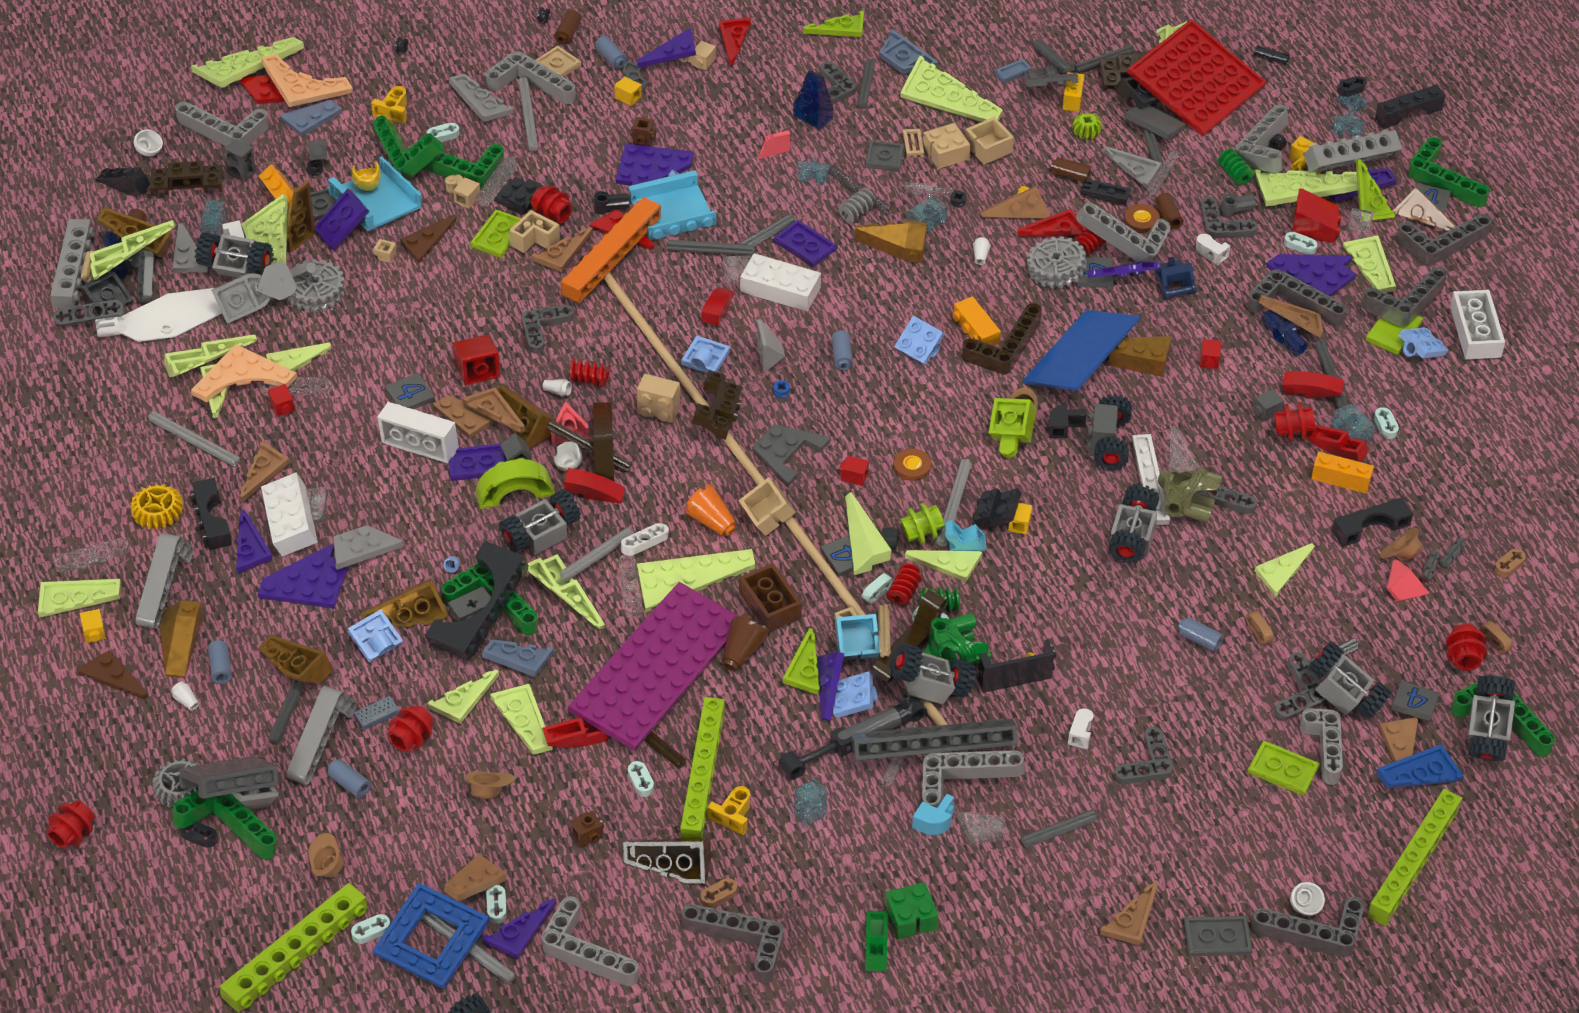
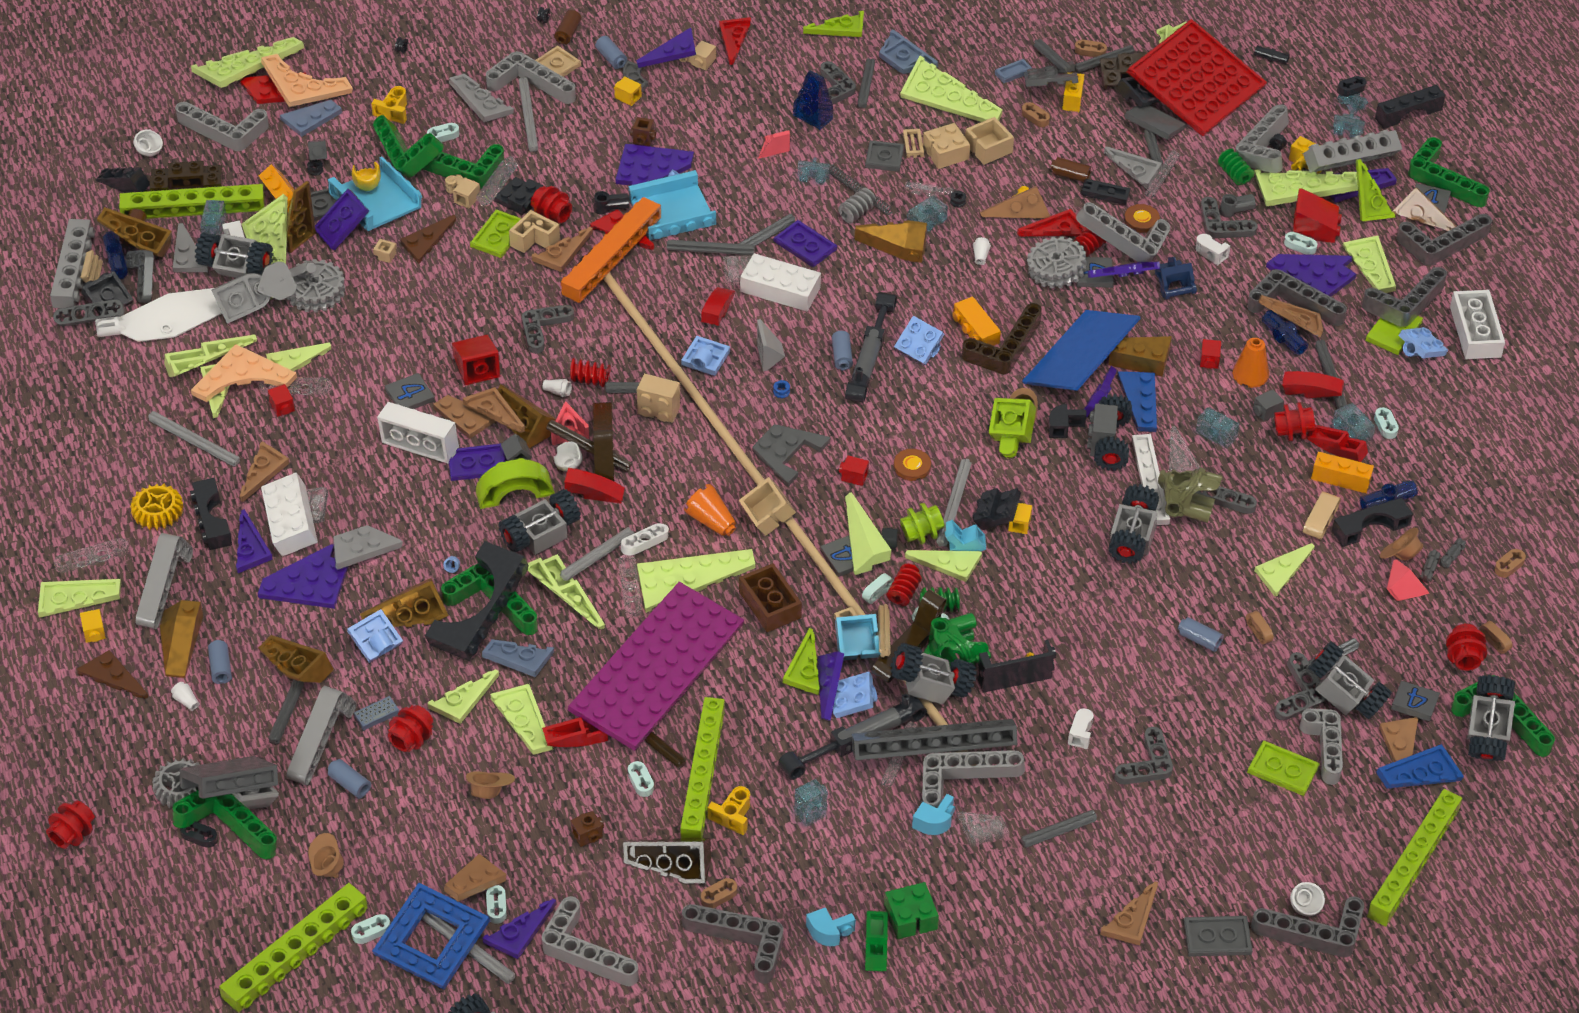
(111, 256): yellowish green wedge -> none
(192, 201): none -> lime brick
(240, 160): dark grey brick -> none
(468, 604): dark grey brick -> none
(621, 387): none -> dark grey axle
(723, 412): dark brown bracket -> none
(742, 641): reddish brown cone -> none
(826, 930): none -> medium azure brick
(872, 344): none -> black piece
(1035, 114): none -> medium nougat beam
(1087, 125): lime gear -> none
(1090, 49): none -> medium nougat beam
(1101, 390): none -> dark purple wing
(1140, 390): none -> blue wing
(1169, 210): reddish brown brick -> none
(1217, 427): none -> clear light blue brick
(1252, 364): none -> orange cone
(1321, 515): none -> tan beam
(1360, 222): clear piece -> none
(1389, 492): none -> clear blue piece

